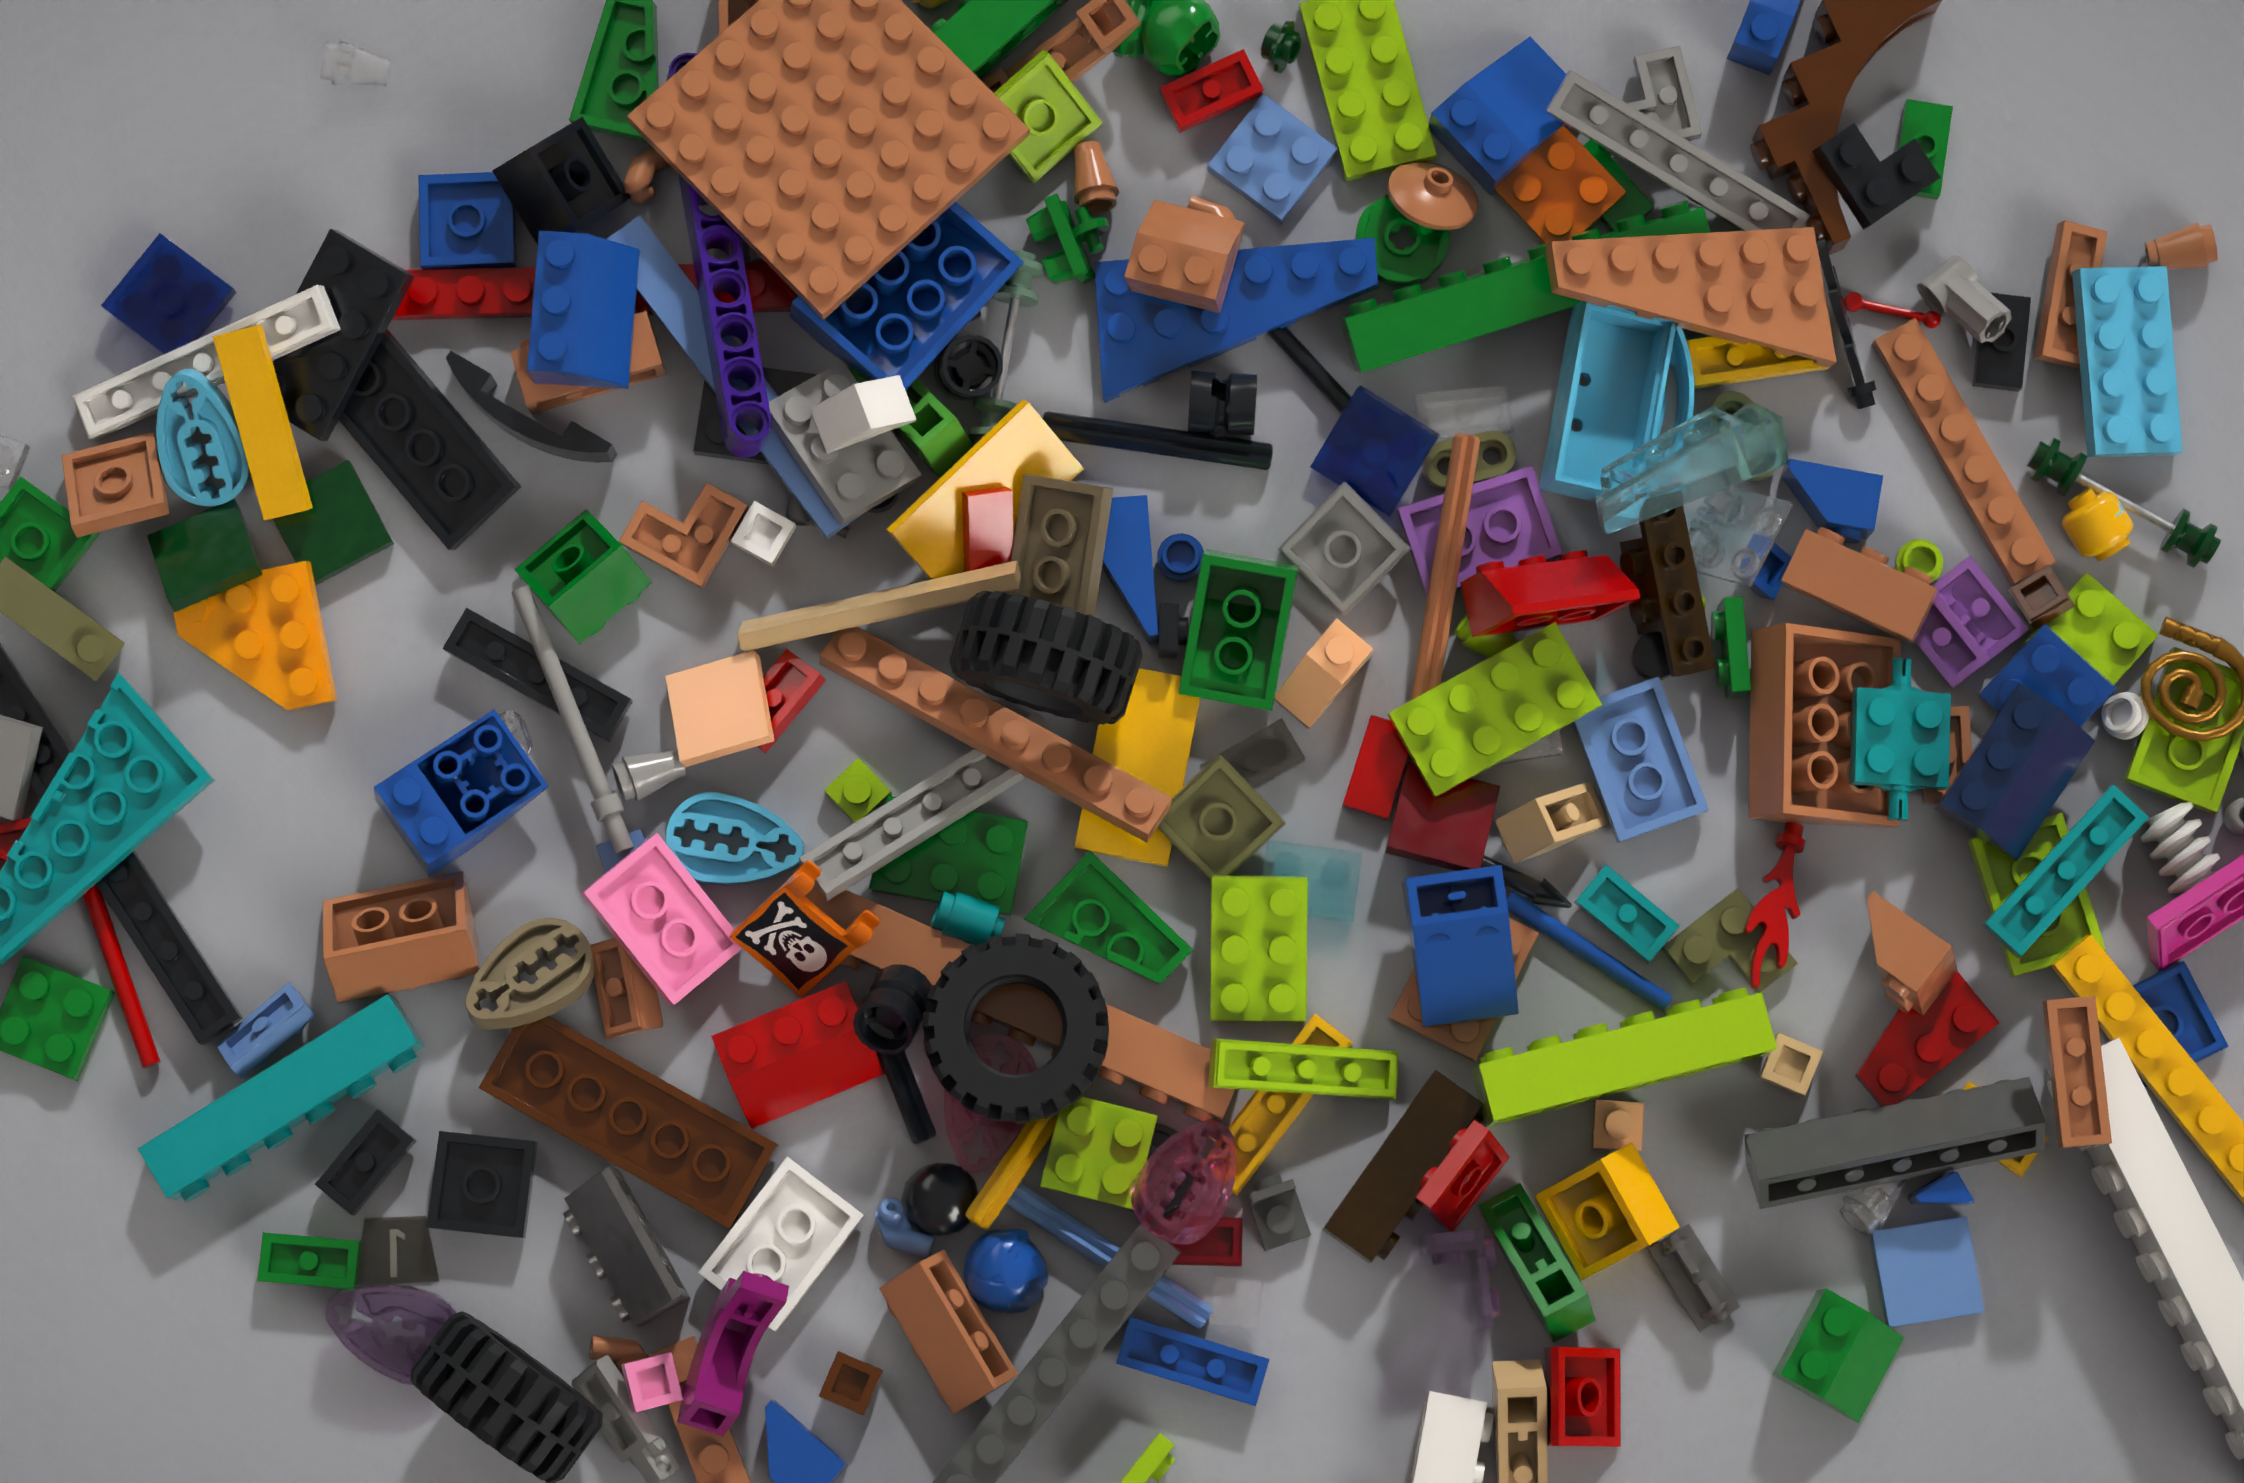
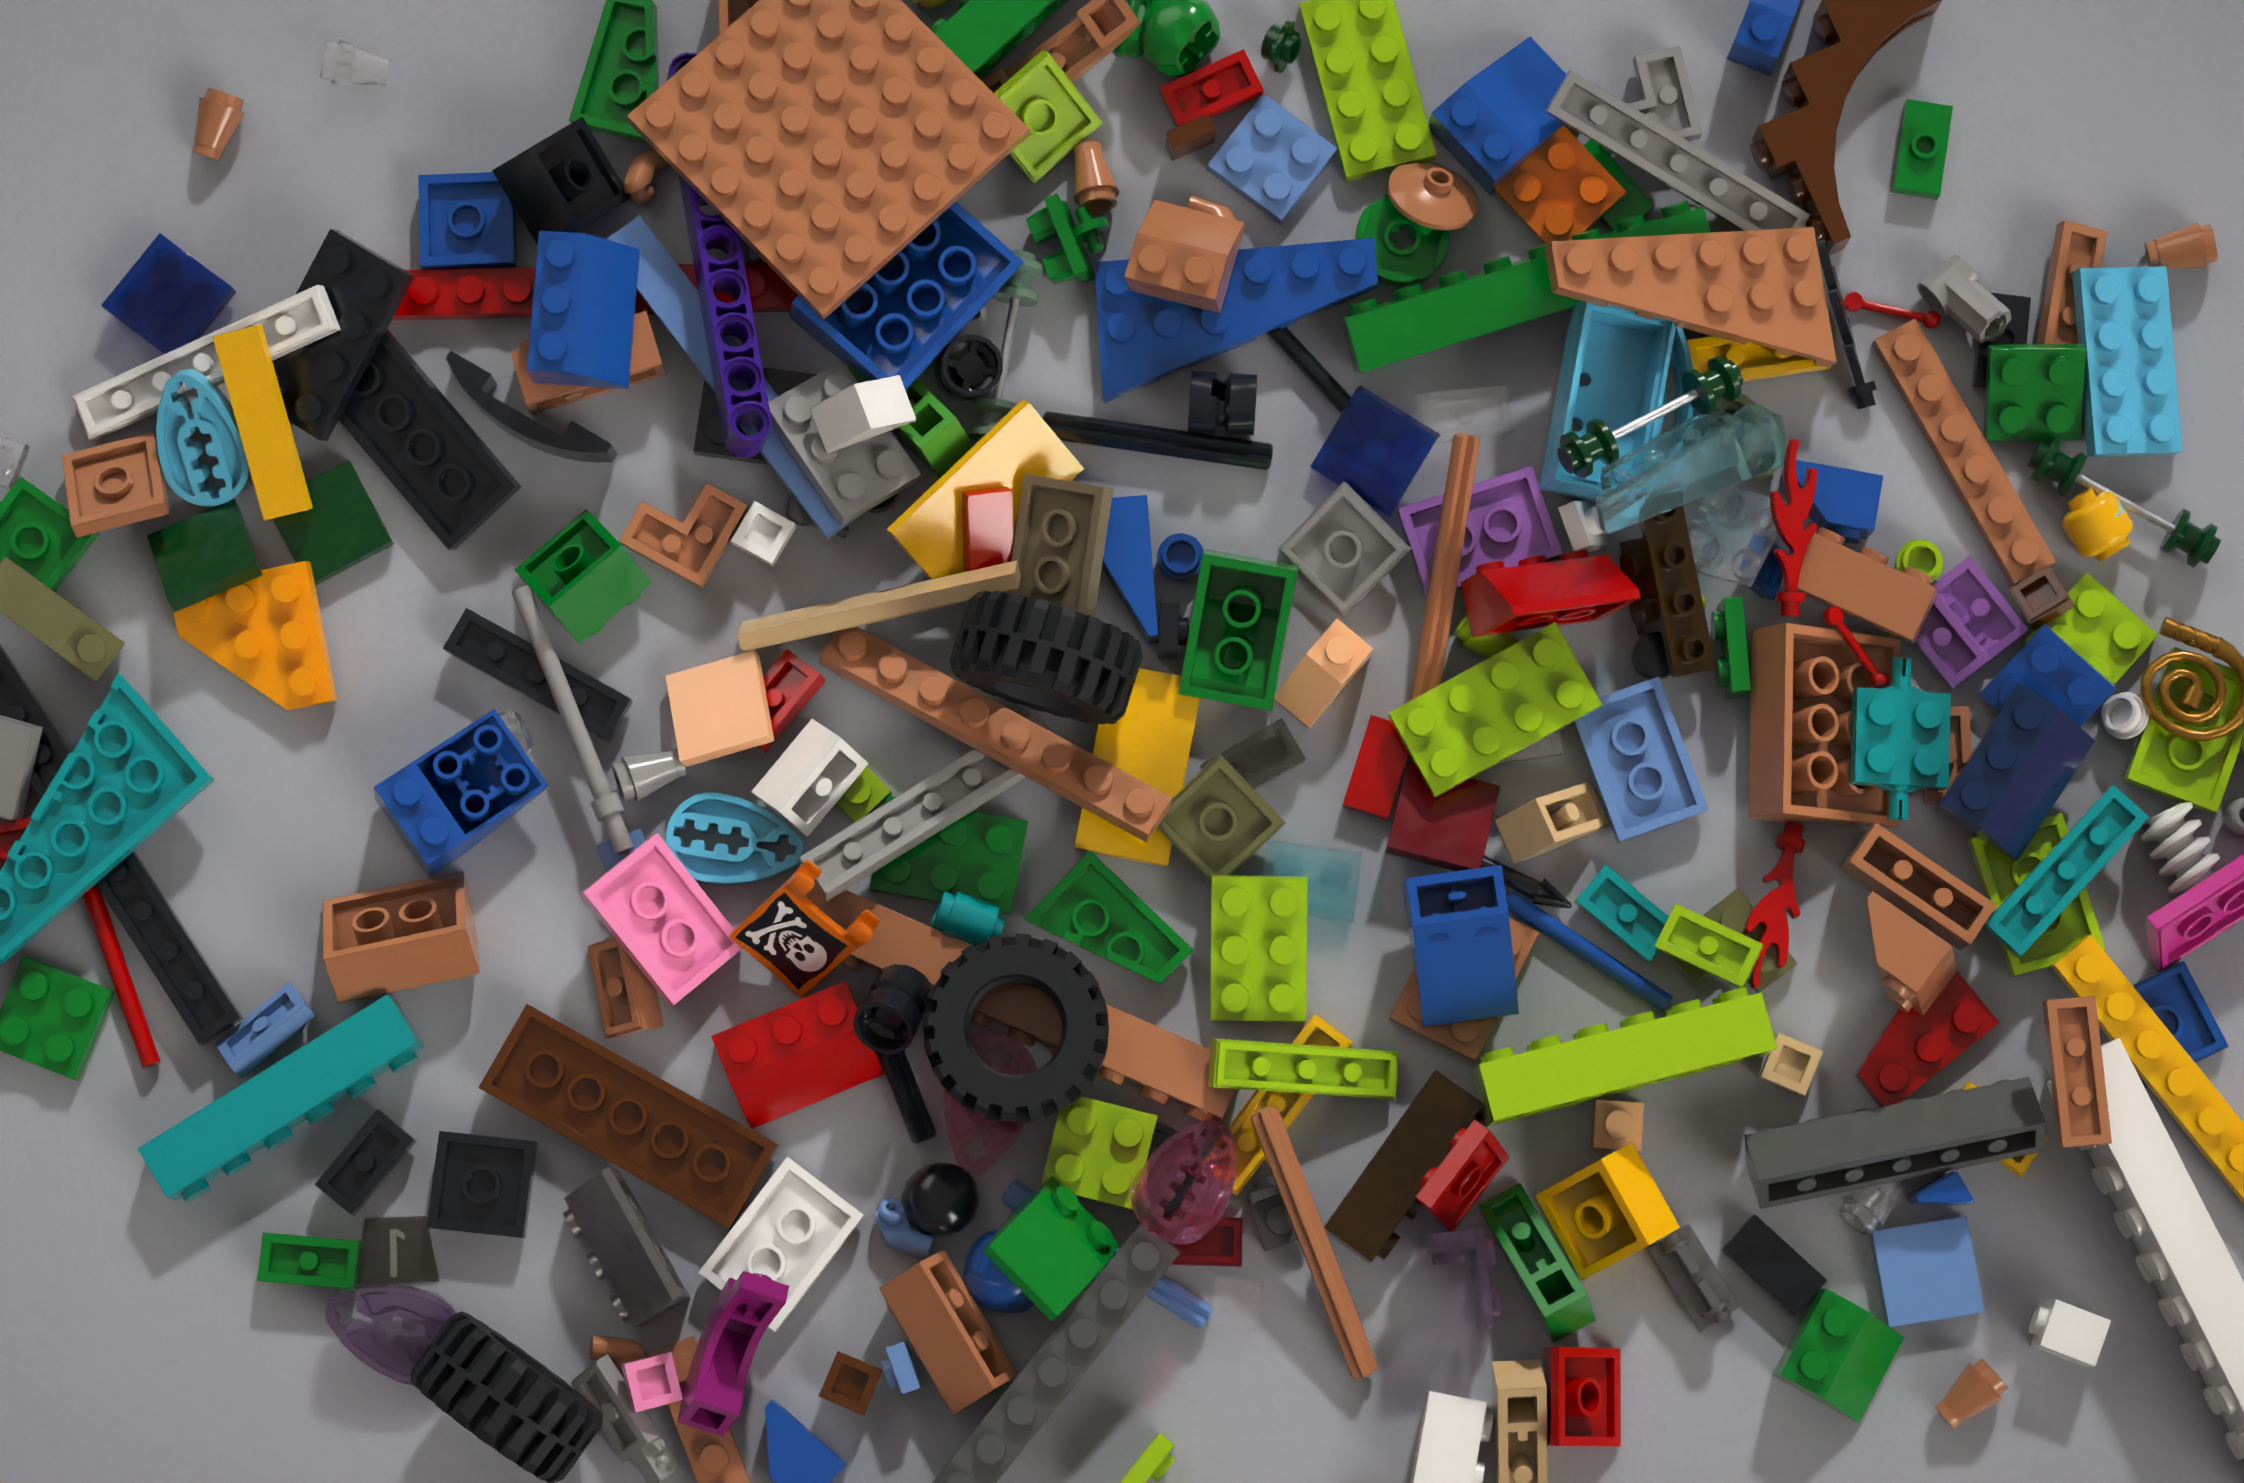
(216, 122): none -> nougat cone
(519, 1000): dark tan piece -> none
(810, 777): none -> white brick
(900, 1369): none -> medium blue plate
(1010, 1172): yellow axle -> none
(1051, 1247): none -> green slope
(1190, 137): none -> reddish brown tile
(1192, 1361): blue plate -> none
(1314, 1242): none -> nougat axle
(1489, 440): olive plate -> none
(1583, 526): none -> white plate
(1599, 443): none -> dark green axle
(1709, 946): none -> lime plate
(1774, 1265): none -> black tile
(1789, 525): none -> red piece
(1834, 617): none -> red hinge
(1870, 185): black plate -> none
(1918, 886): none -> nougat brick
(1971, 1393): none -> nougat cone
(2034, 392): none -> green plate
(2068, 1332): none -> white brick

